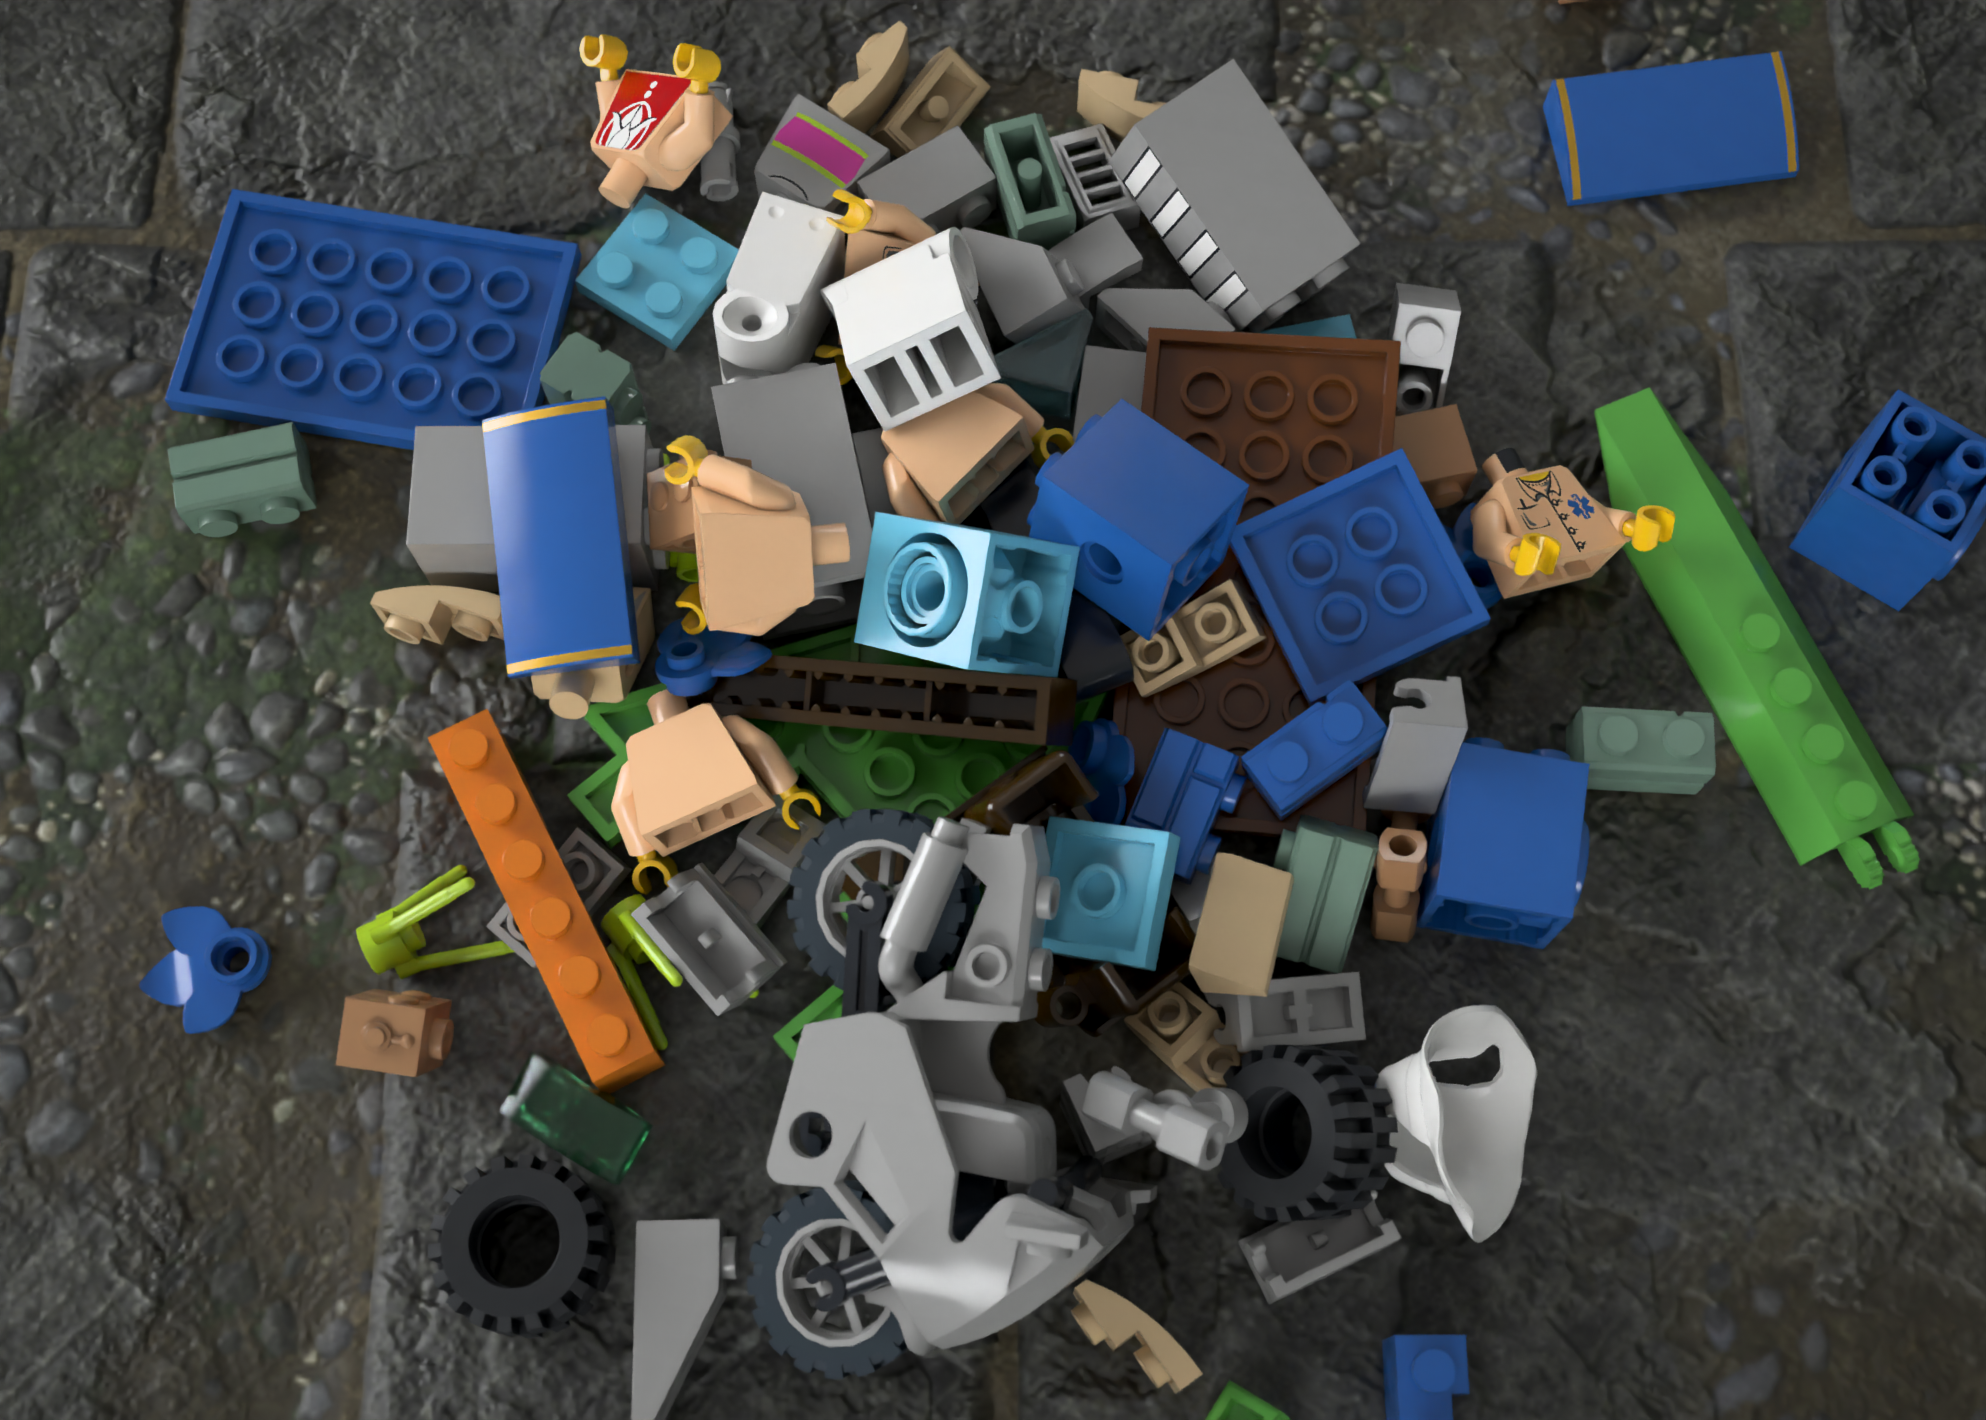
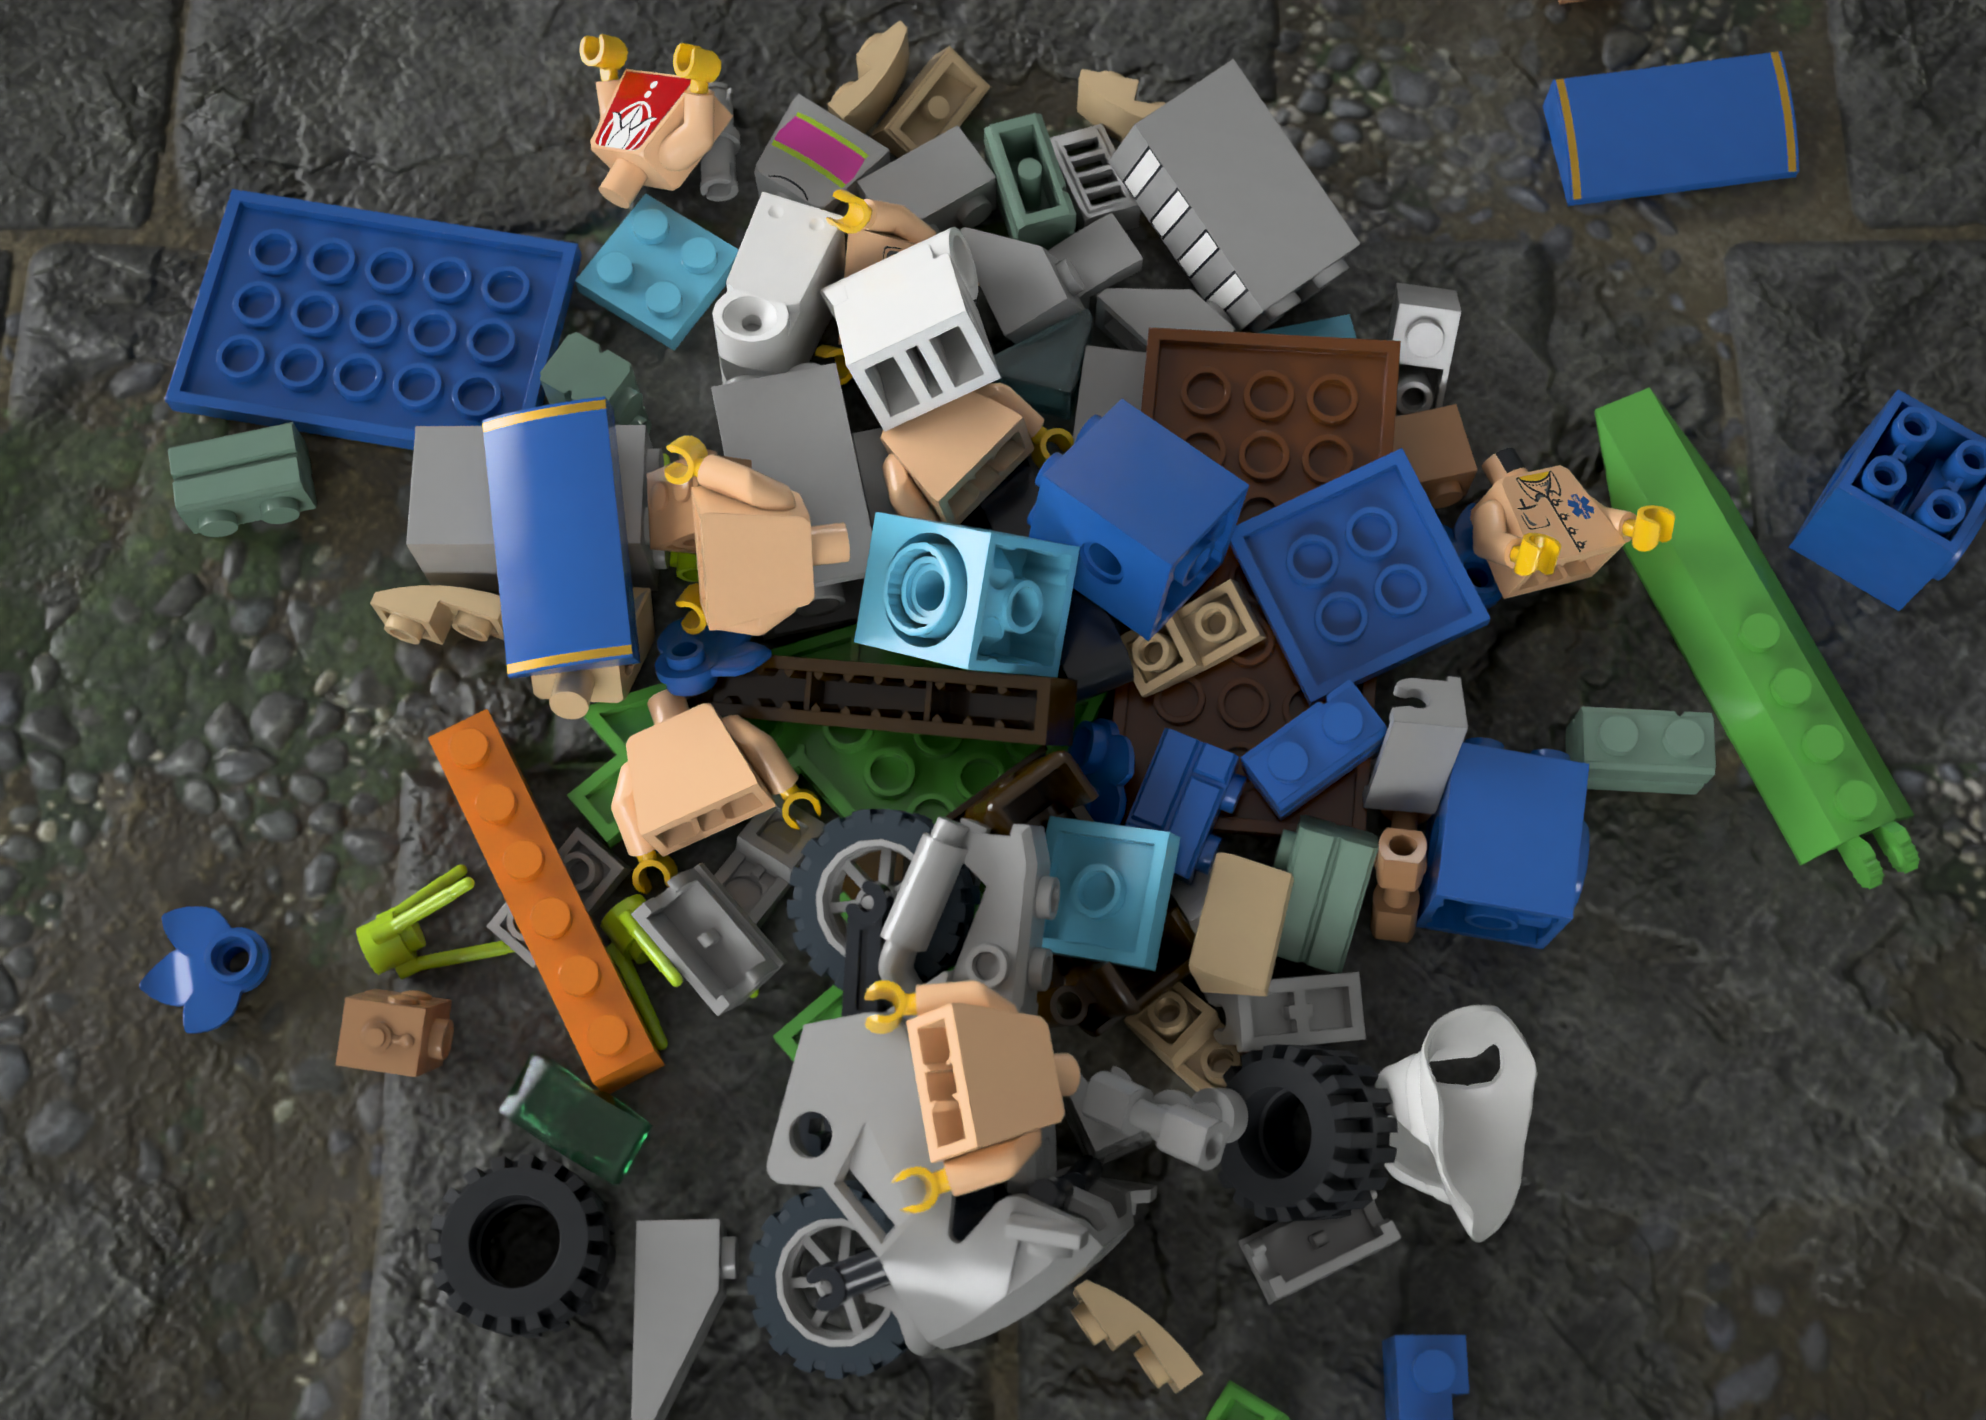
(980, 1080): none -> light nougat torso

